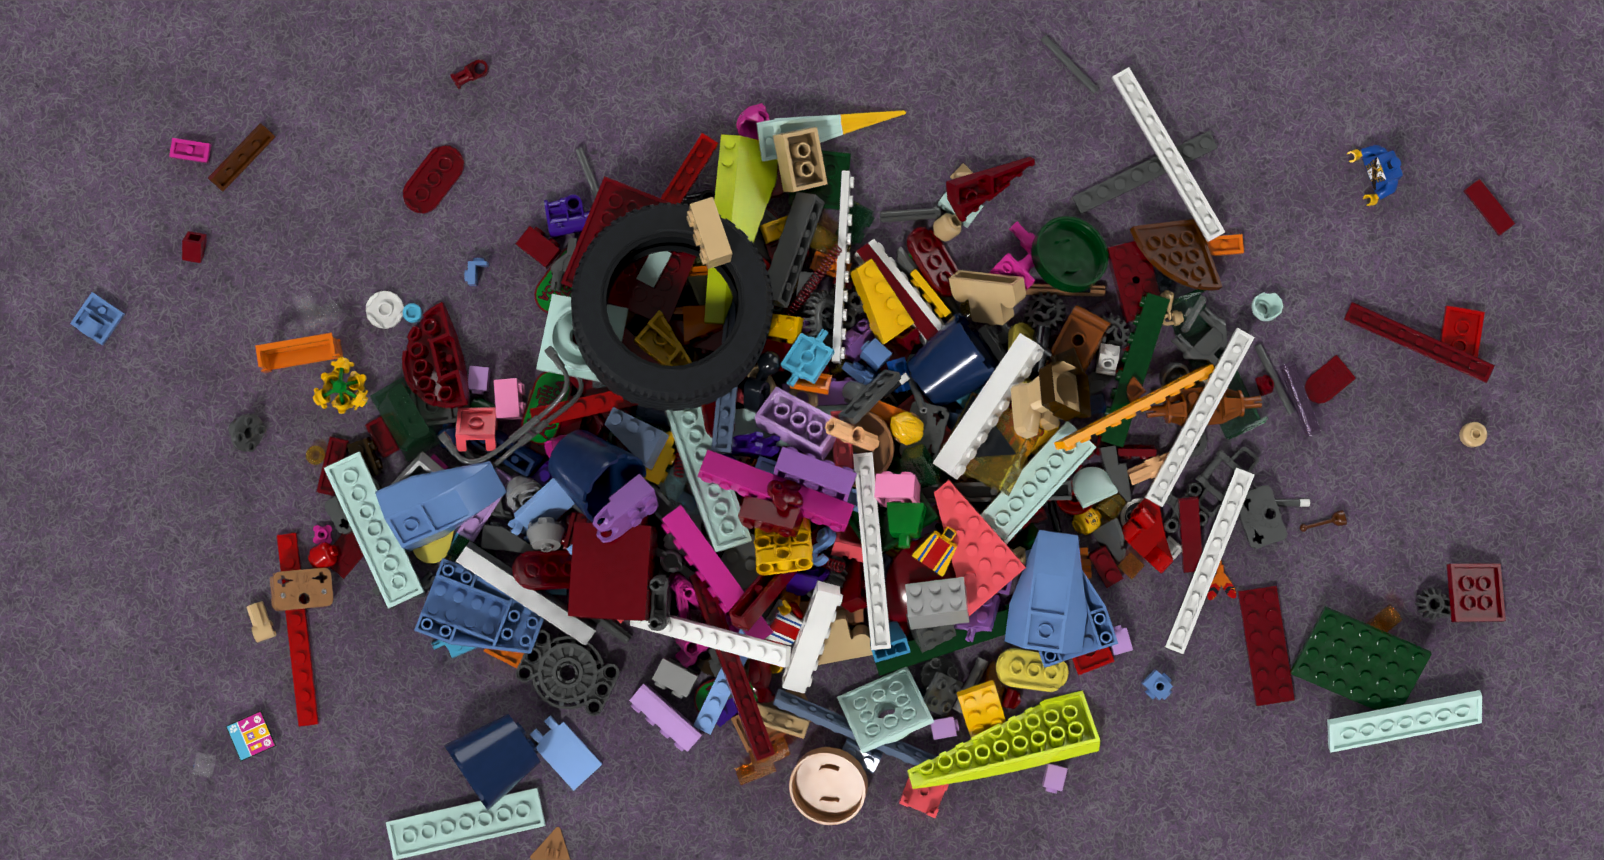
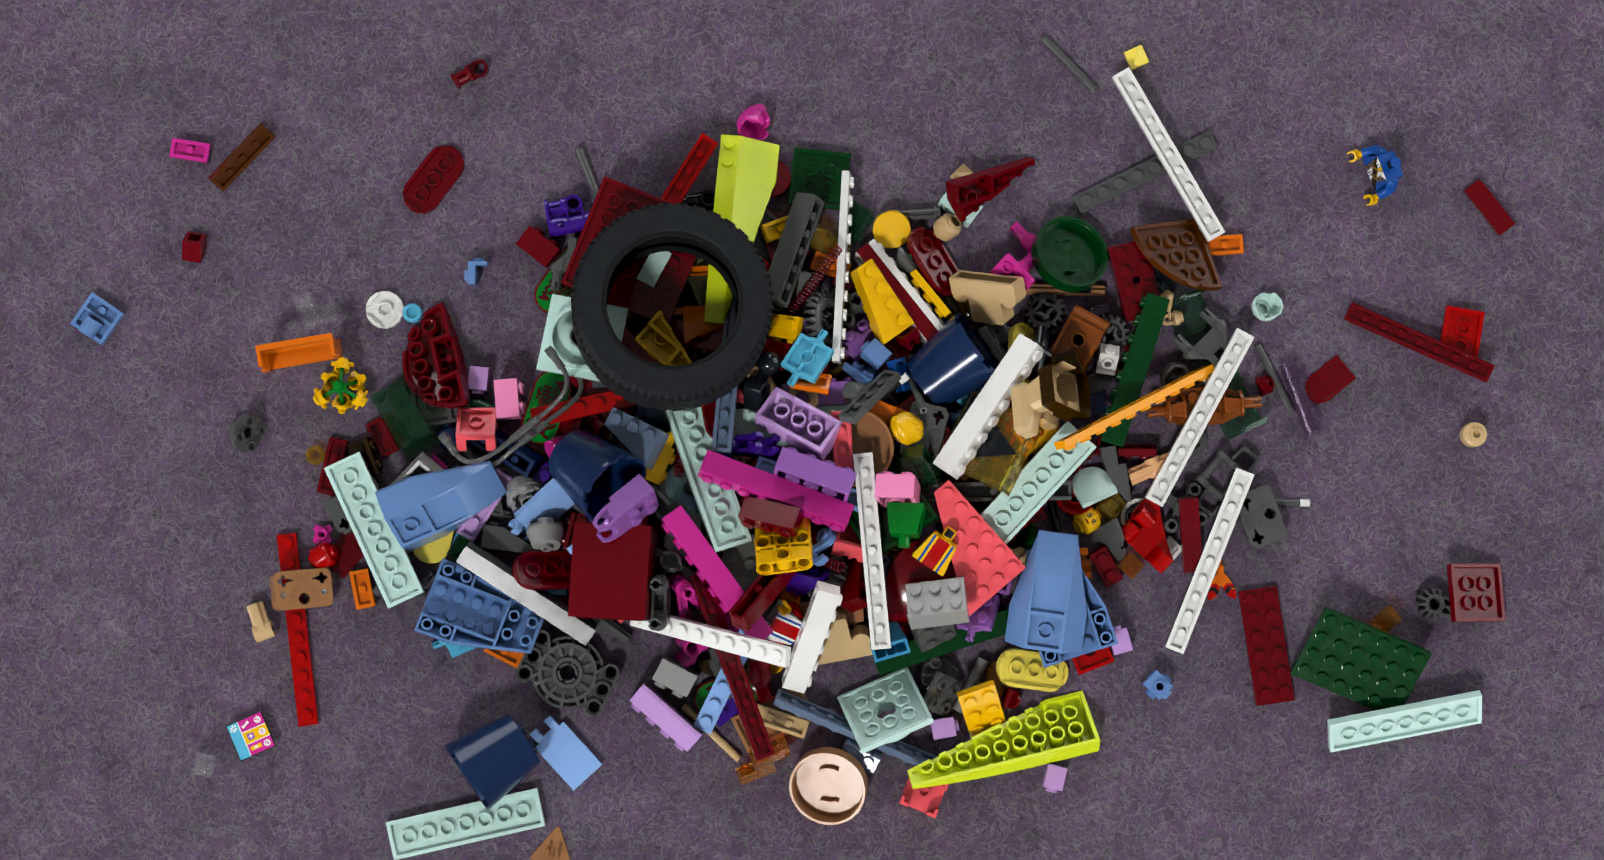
(362, 589): none -> orange plate
(709, 233): tan brick -> none
(714, 735): none -> tan bar
(784, 493): dark red plate -> none
(800, 159): tan brick -> none
(827, 125): light aqua plate -> none
(852, 434): light nougat piece -> none
(891, 229): none -> yellow tile
(1134, 389): dark orange tile -> none
(1136, 57): none -> light yellow tile
(1192, 314): clear plate -> none
(1337, 518): reddish brown hinge -> none

